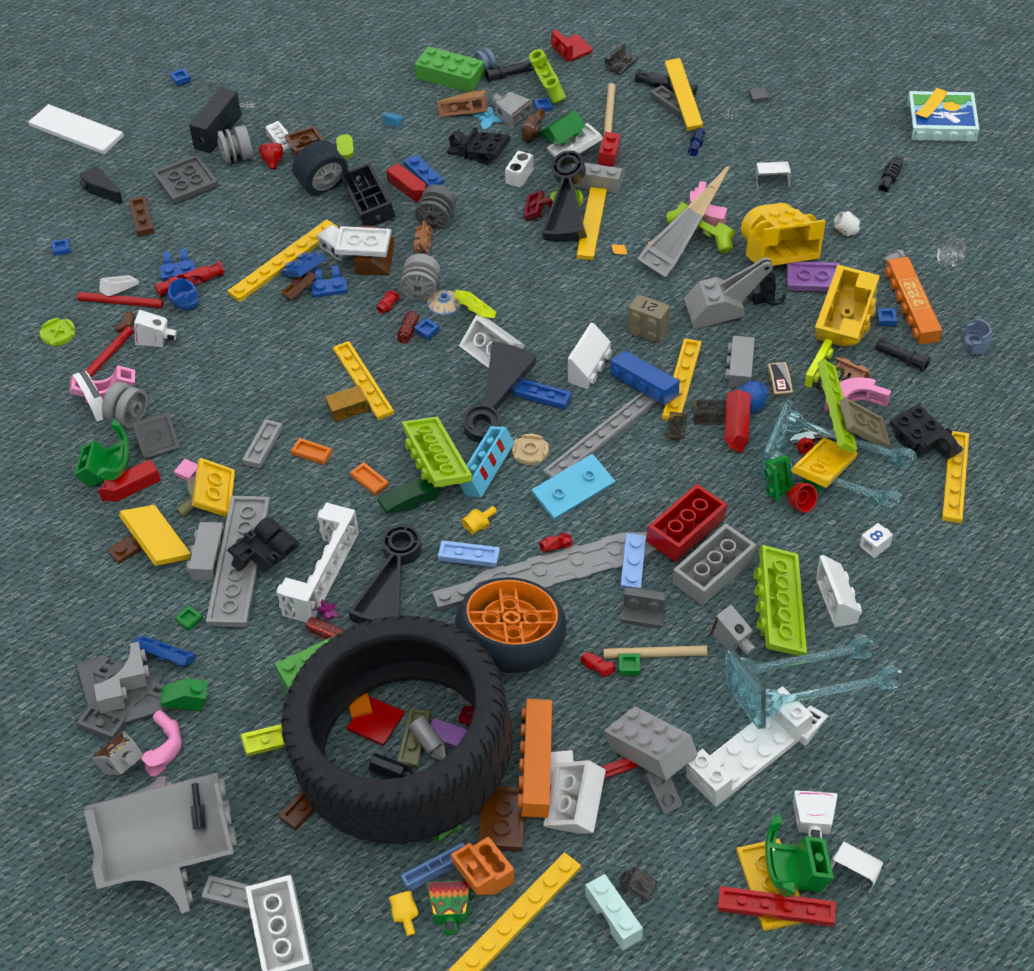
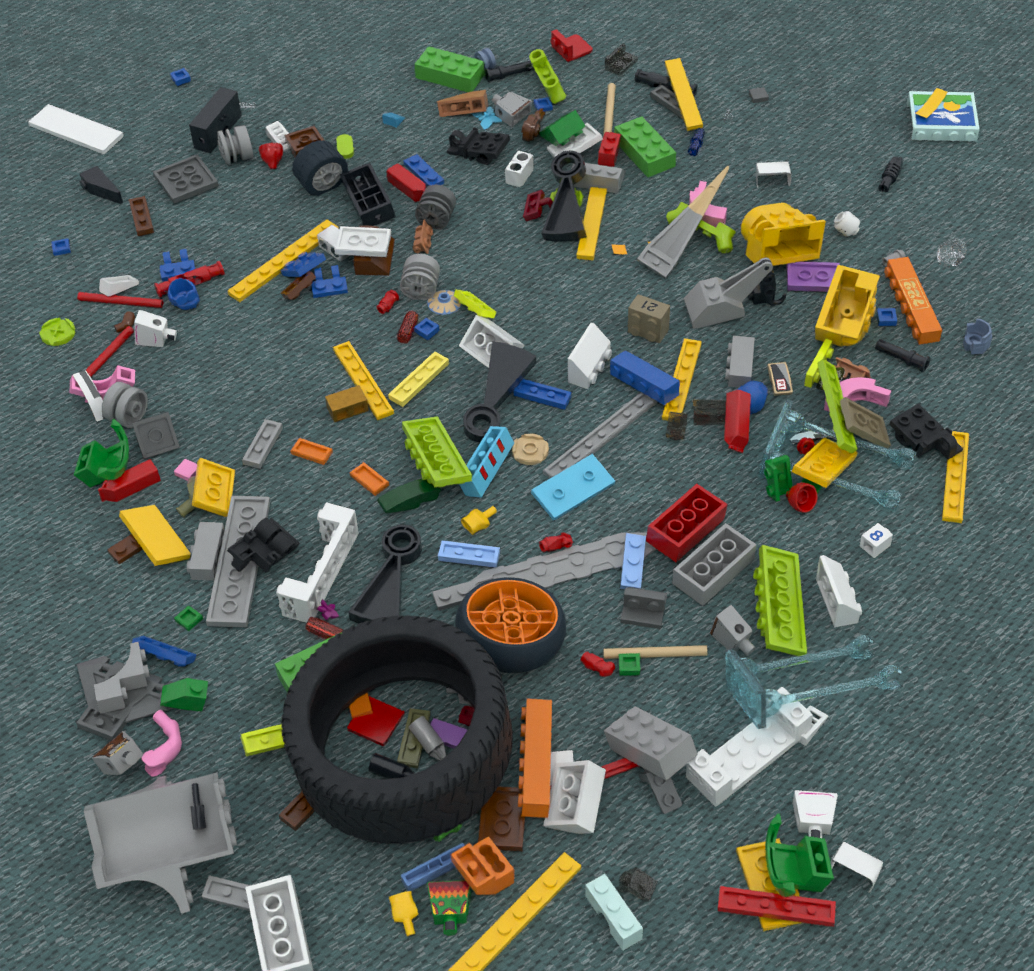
(418, 379): none -> light yellow plate
(645, 147): none -> bright green brick

